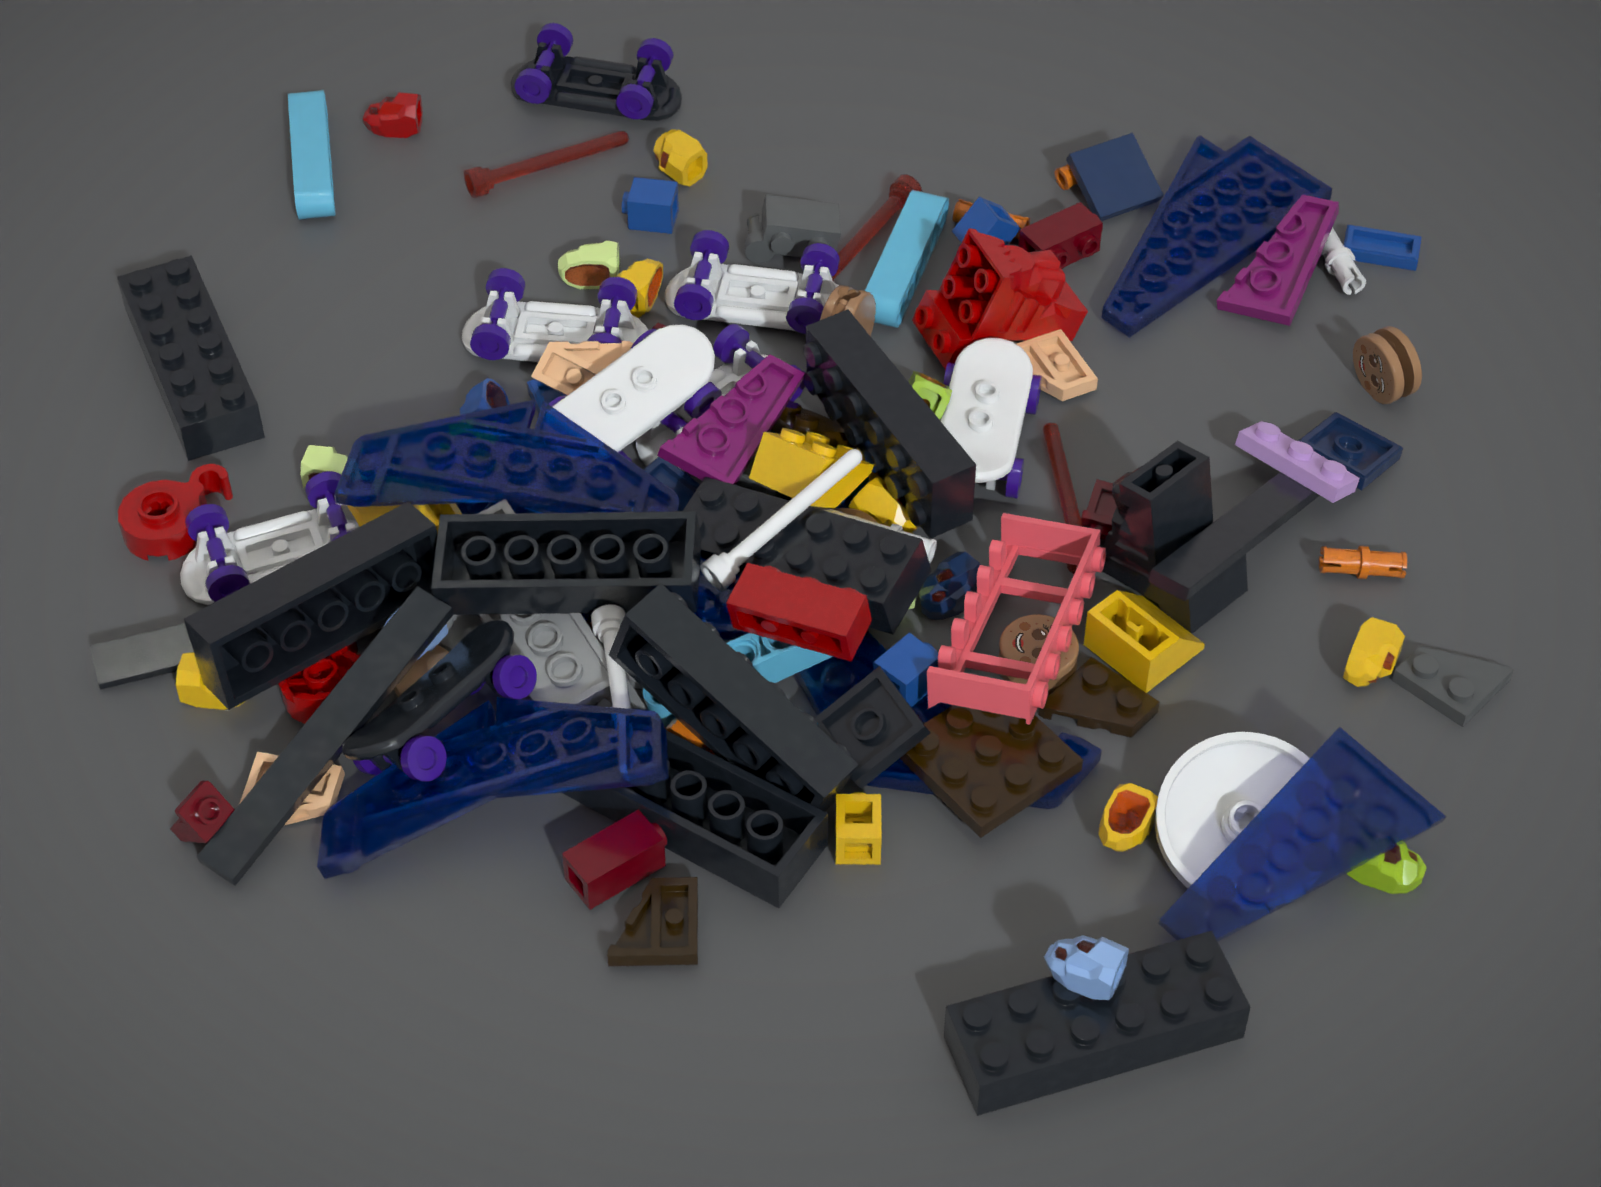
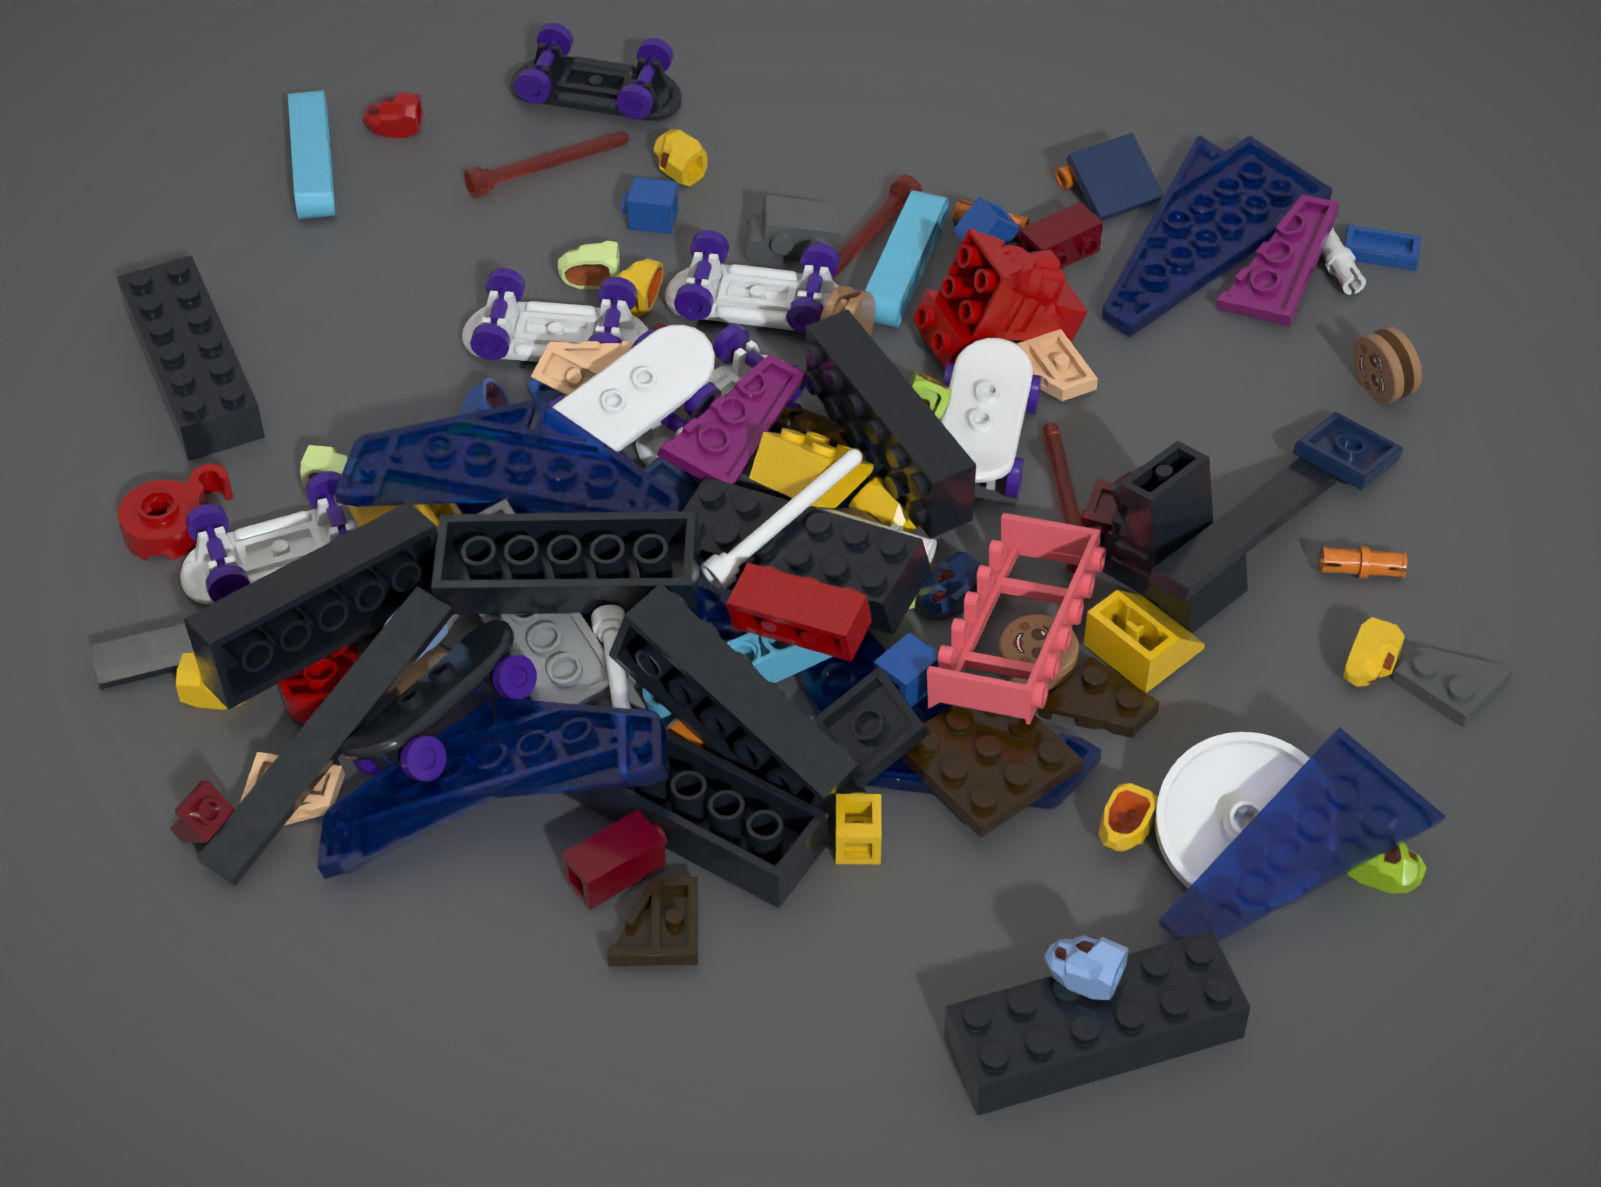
(1297, 461): lavender plate -> none

